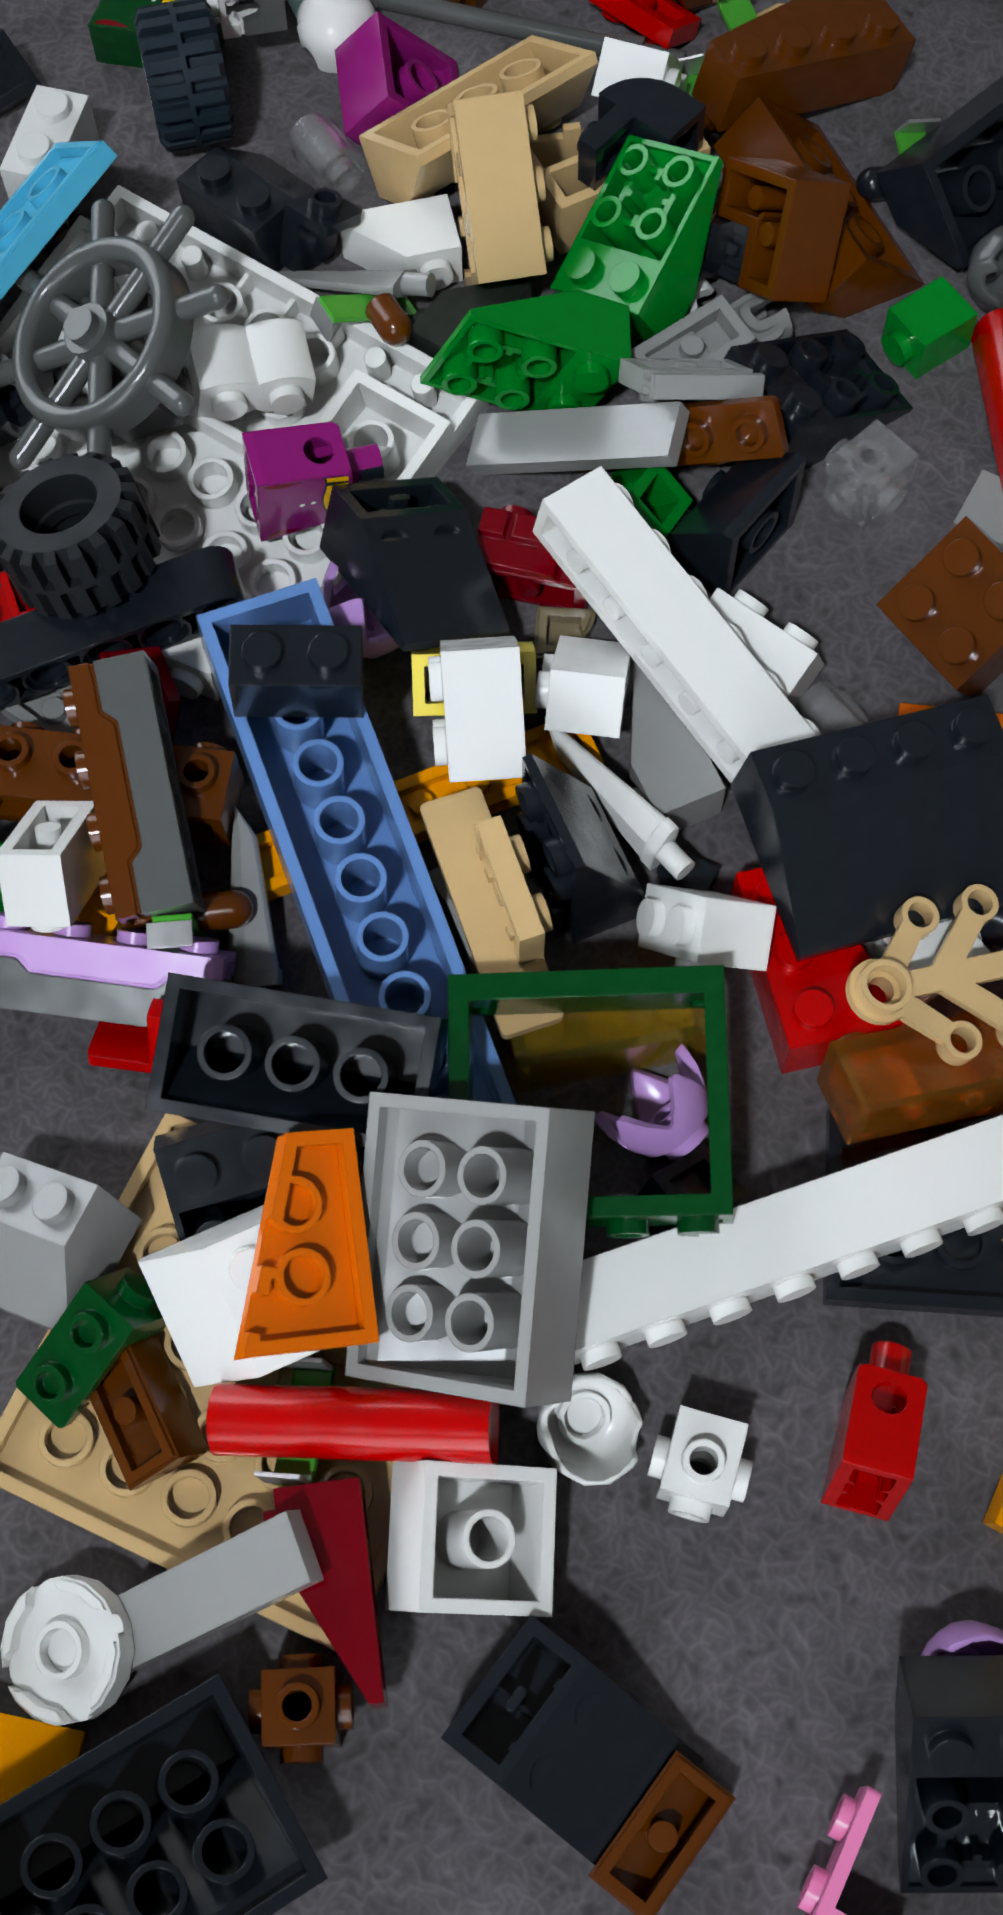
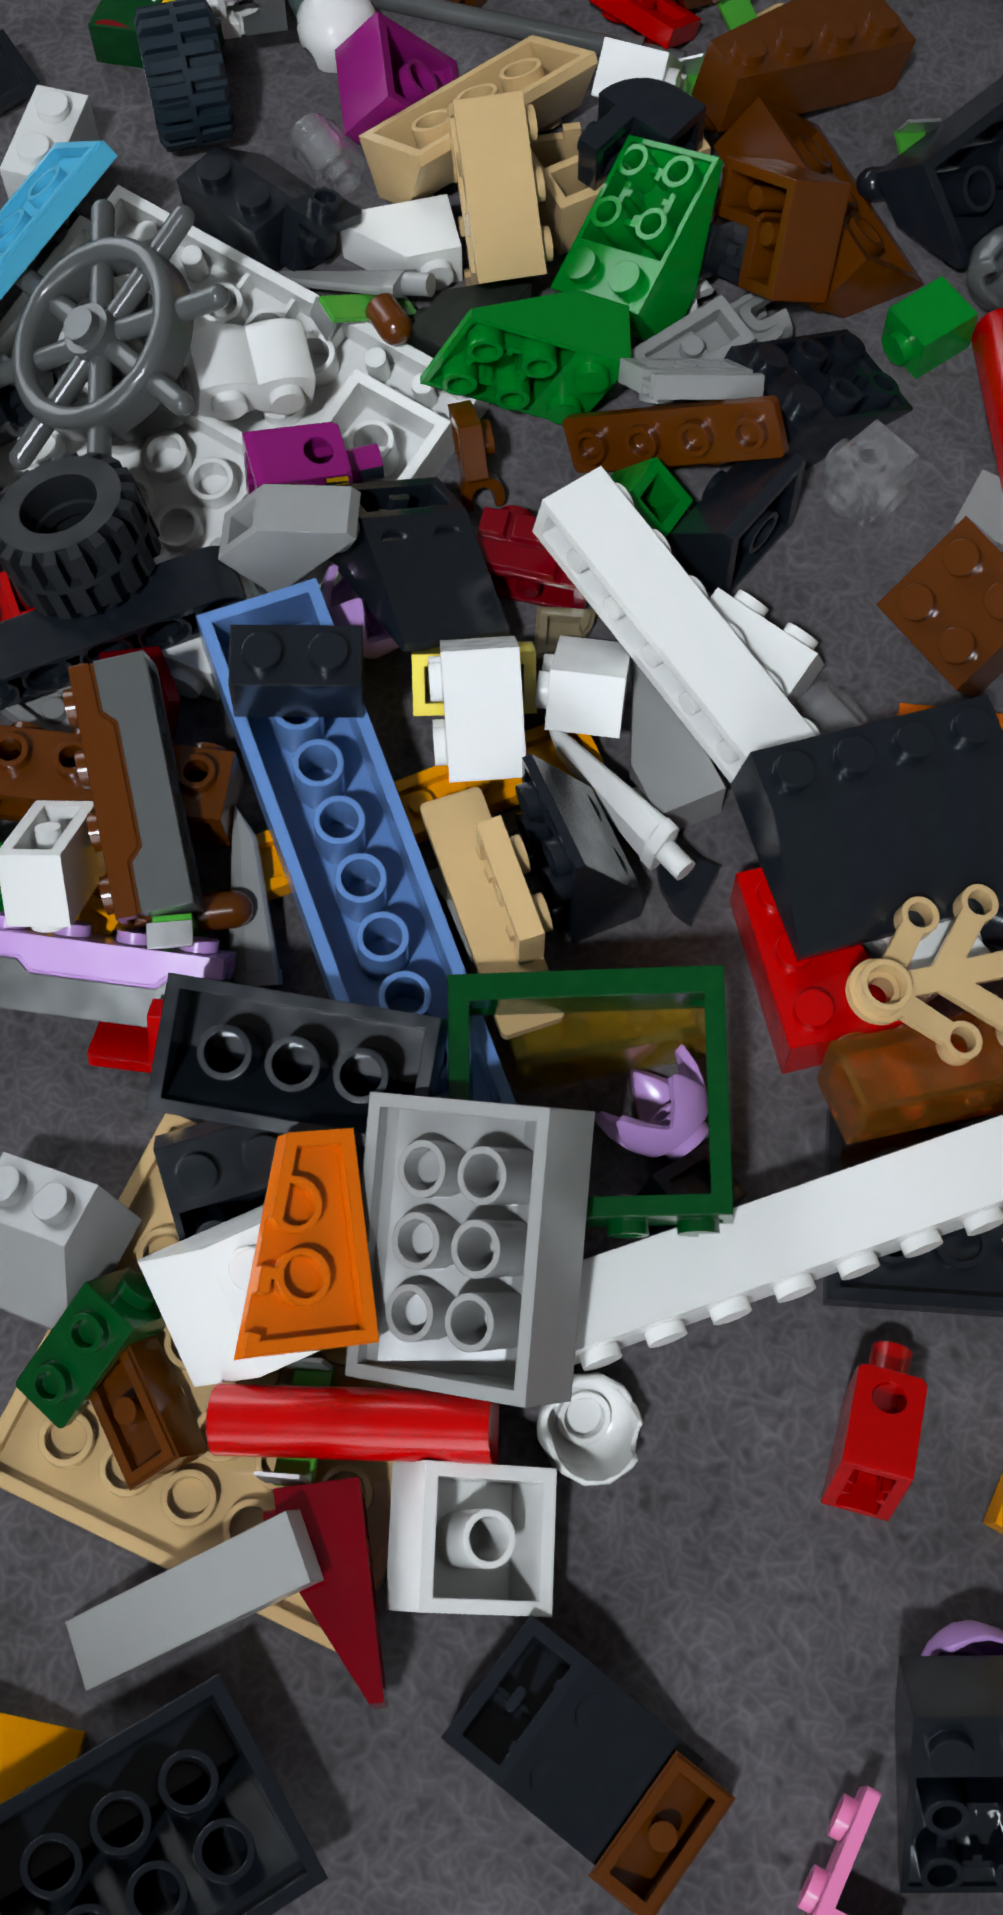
(67, 1650): white tile -> none
(288, 531): none -> light grey slope
(321, 1729): reddish brown brick -> none
(472, 443): none -> reddish brown plate
(579, 439): light grey tile -> none
(704, 1439): white brick -> none
(705, 927): white brick -> none

